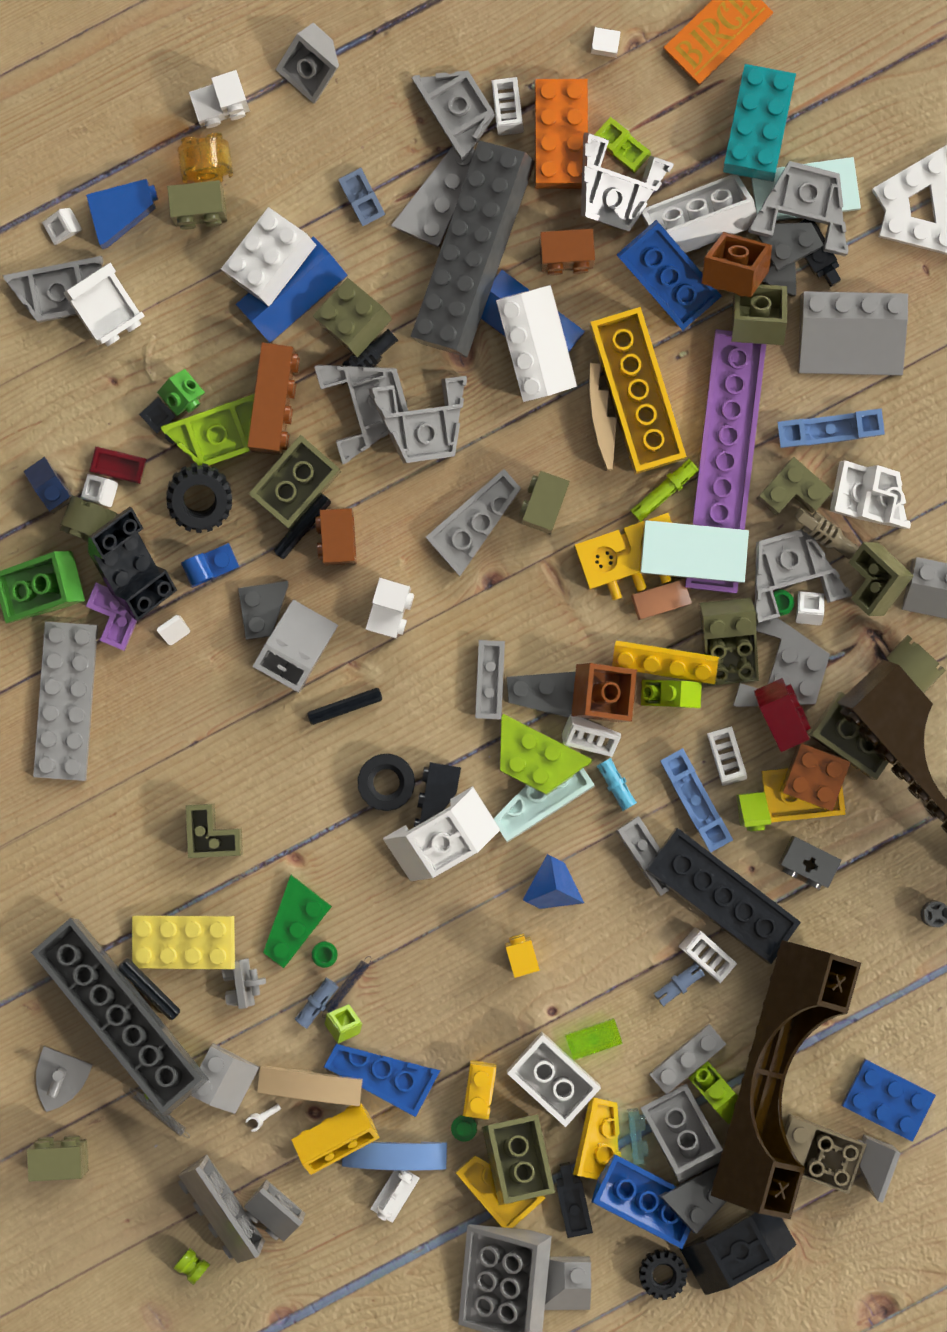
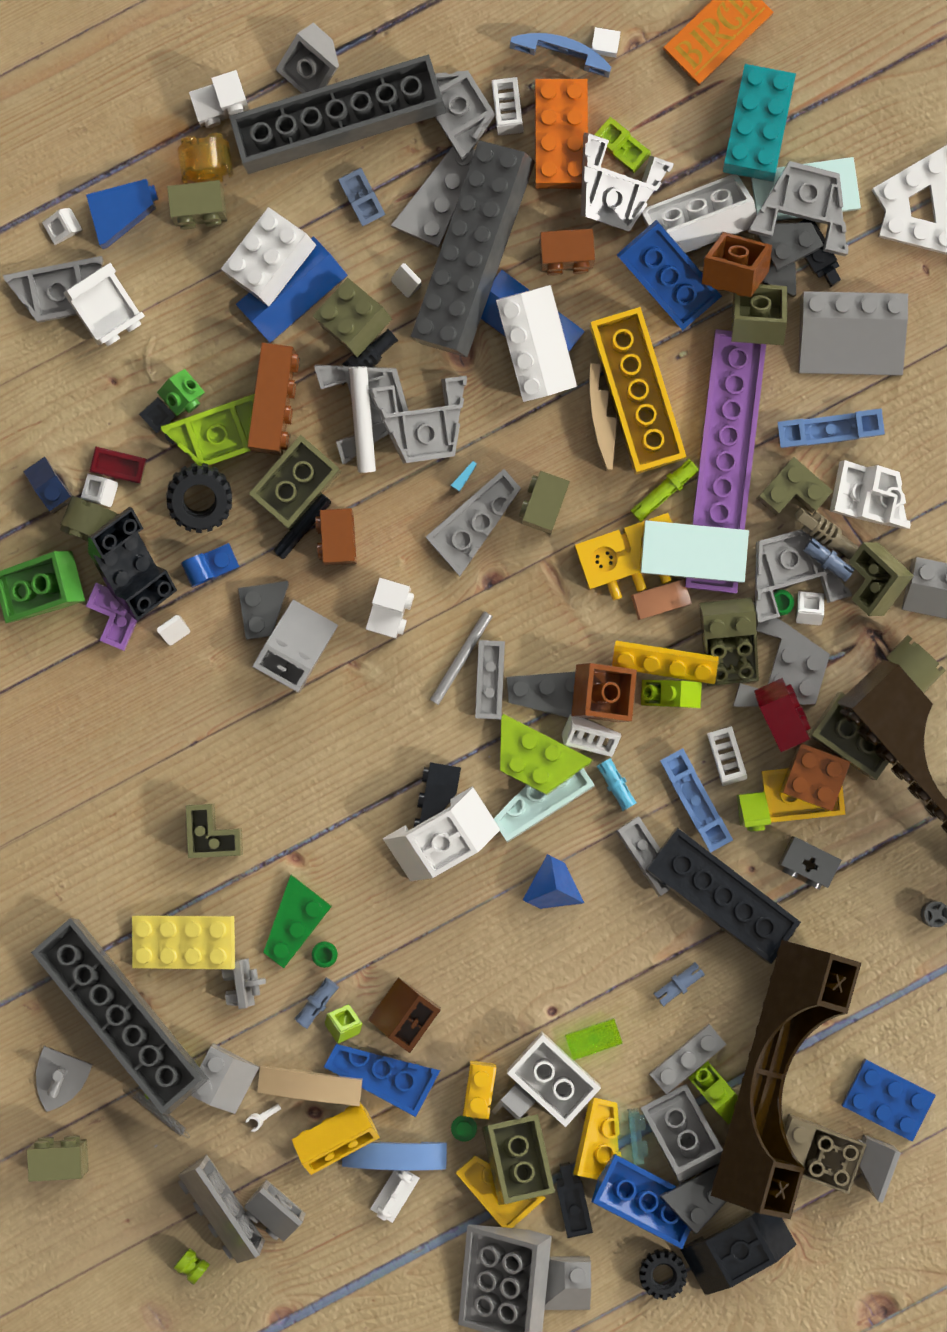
(65, 701): light grey plate -> none
(149, 989): black axle -> none
(337, 114): none -> dark grey brick
(339, 999): dark blue piece -> none
(344, 706): black axle -> none
(362, 419): none -> white piece
(367, 788): black tyre -> none
(404, 1015): none -> reddish brown slope
(406, 280): none -> white slope
(461, 480): none -> medium azure piece
(461, 658): none -> light grey bar
(516, 1102): none -> light grey panel
(521, 955): yellow brick -> none
(528, 44): none -> medium blue slope
(689, 943): white slope -> none
(828, 559): none -> sand blue pin

